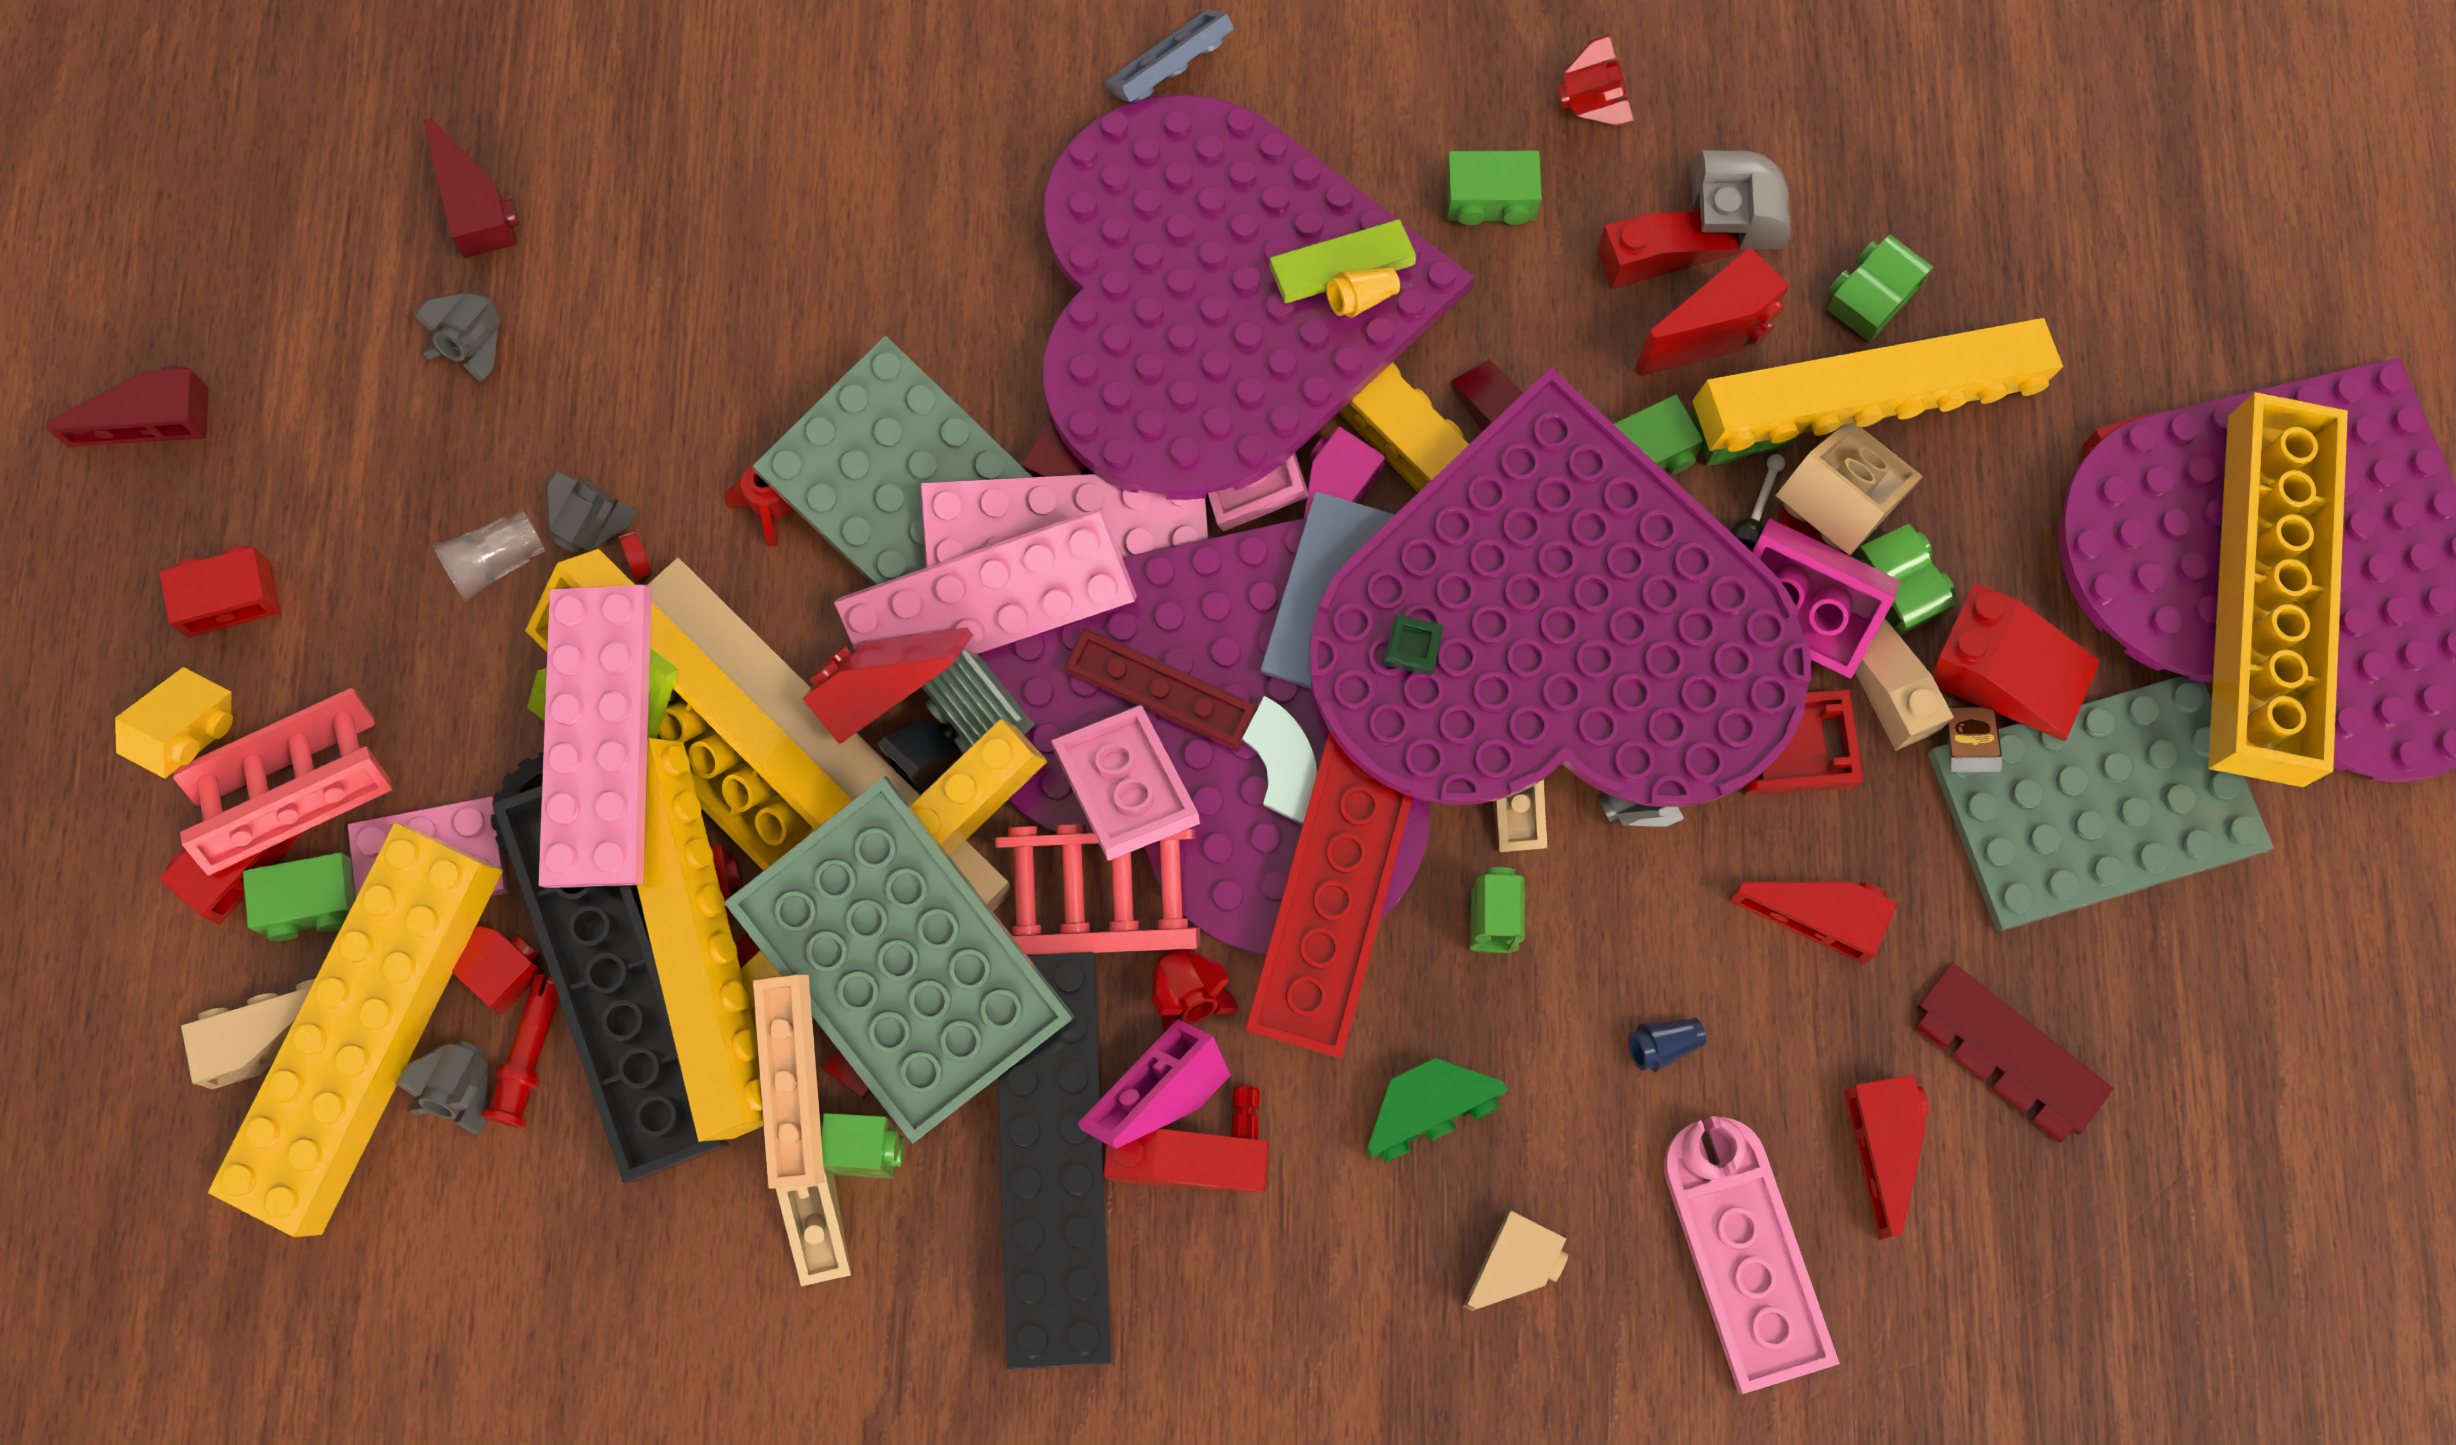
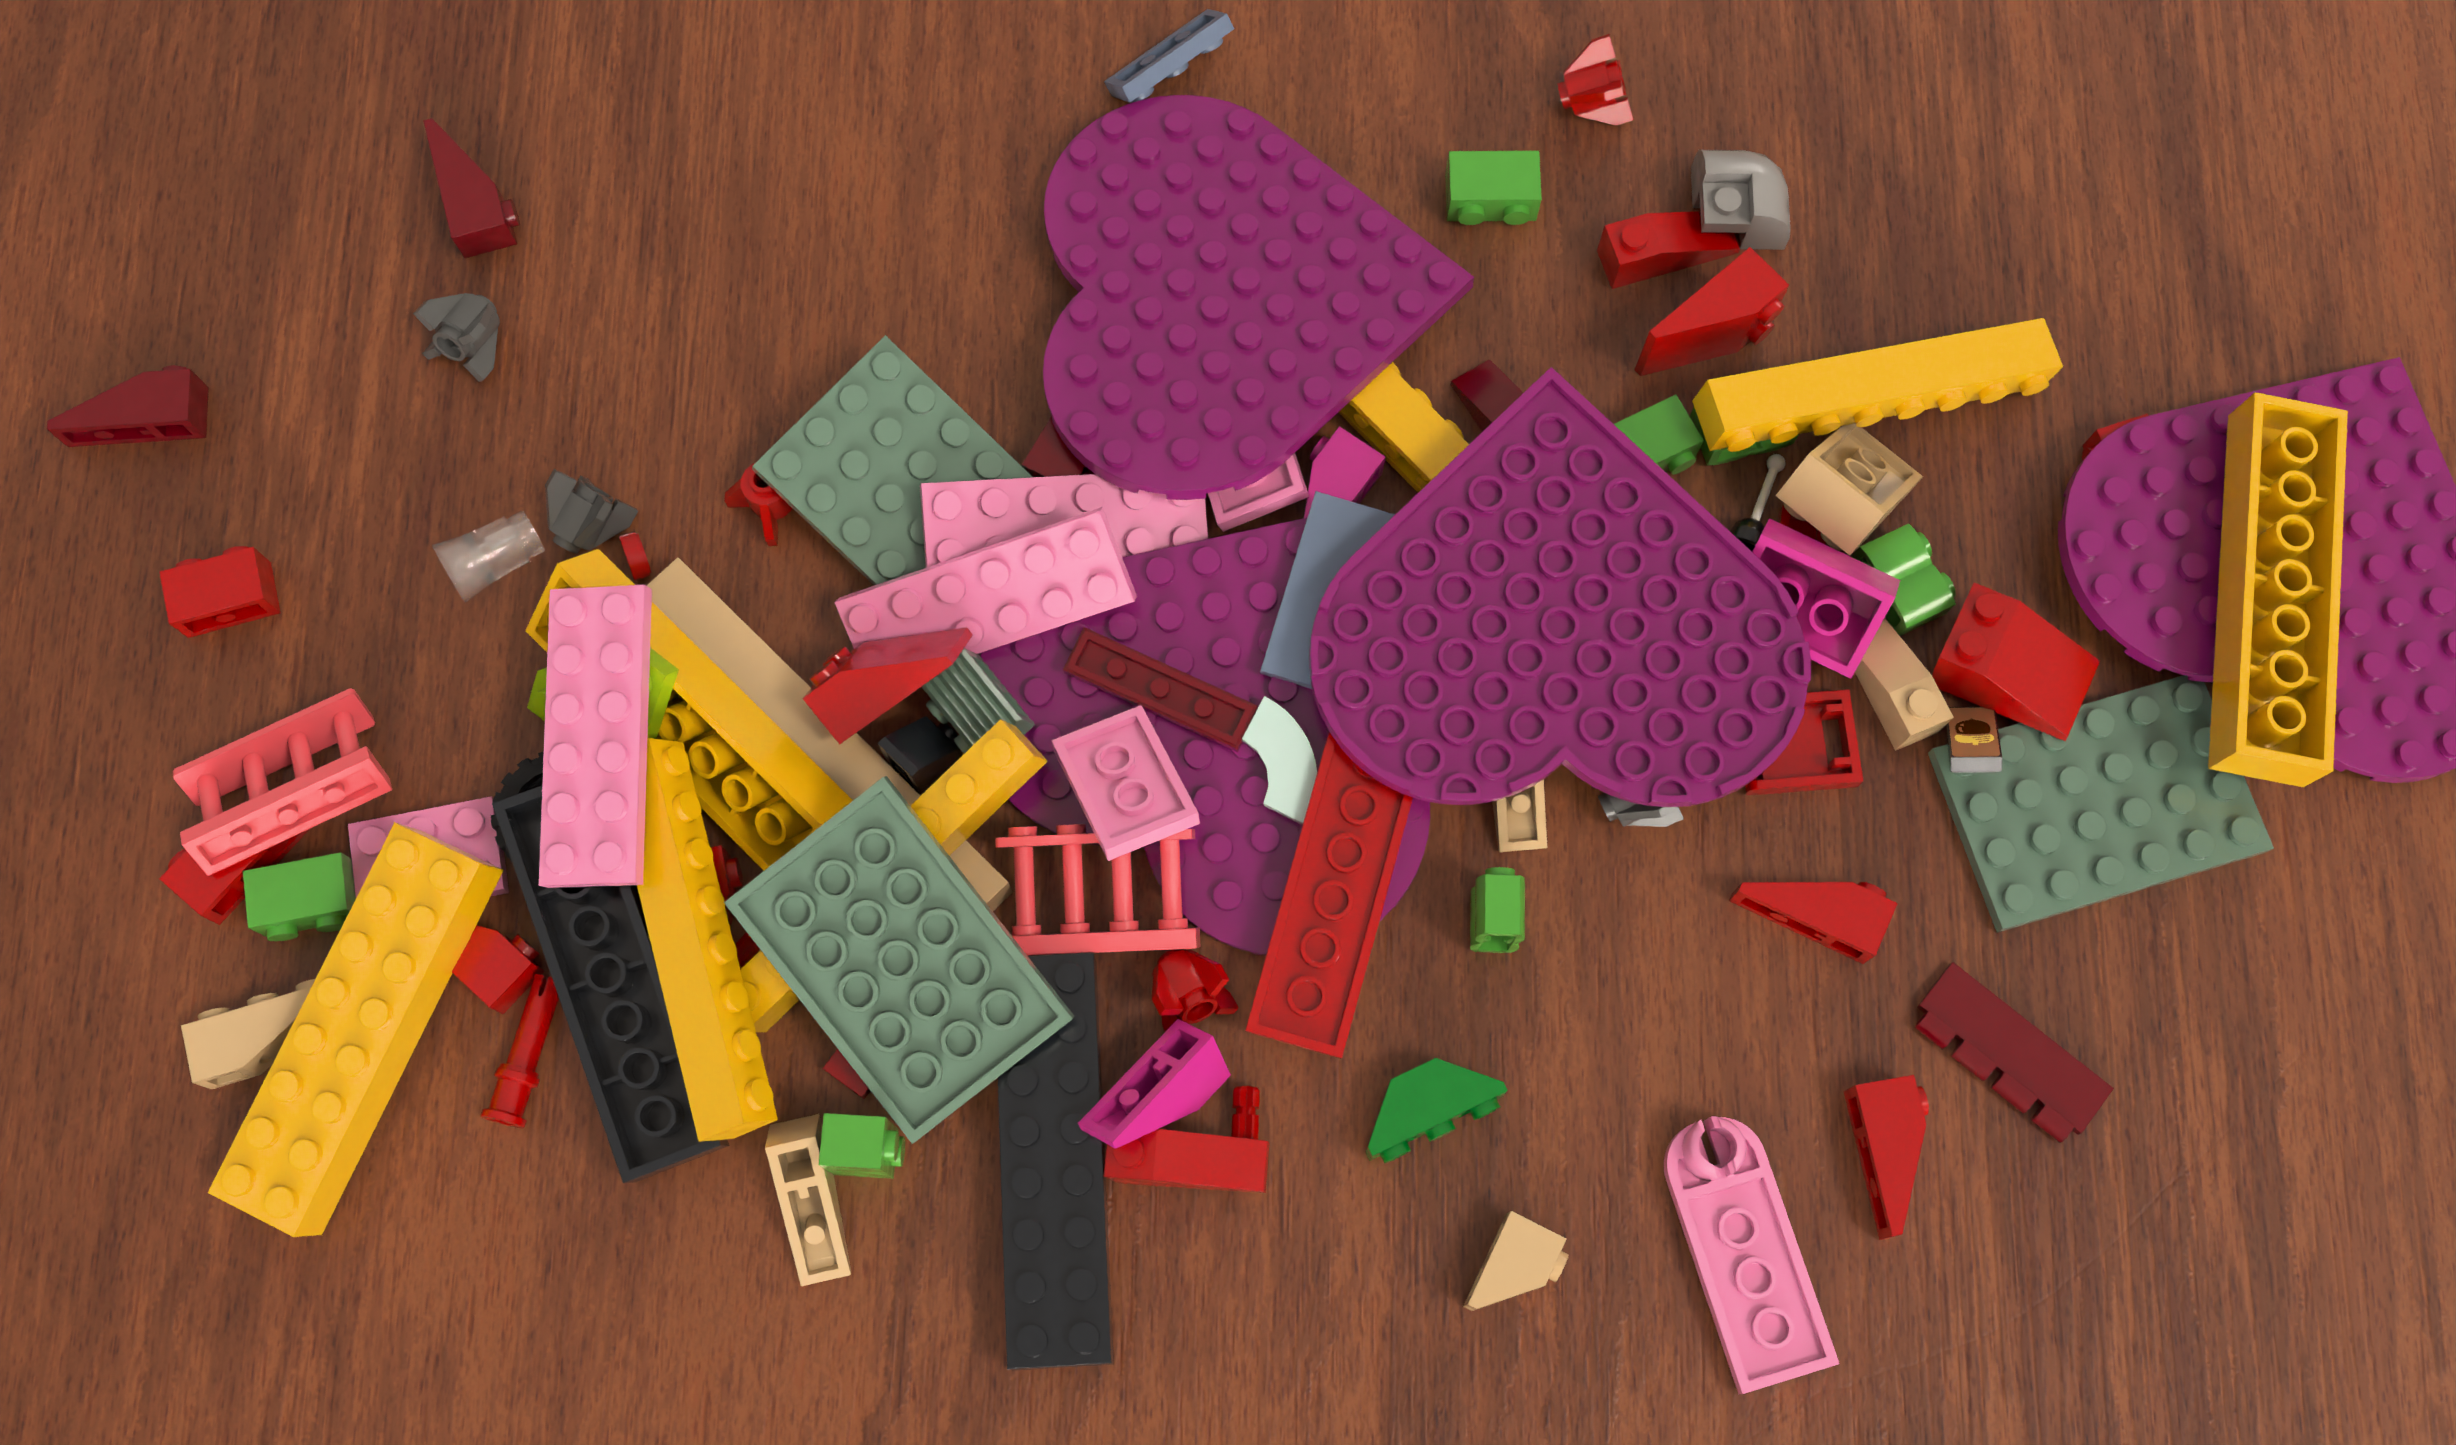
(173, 722): yellow brick -> none
(449, 1082): dark grey brick -> none
(788, 1081): light nougat plate -> none
(1310, 268): lime tile -> none
(1361, 289): yellow cone -> none
(1413, 644): dark green tile -> none
(1665, 1042): dark blue cone -> none
(1879, 287): bright green brick -> none

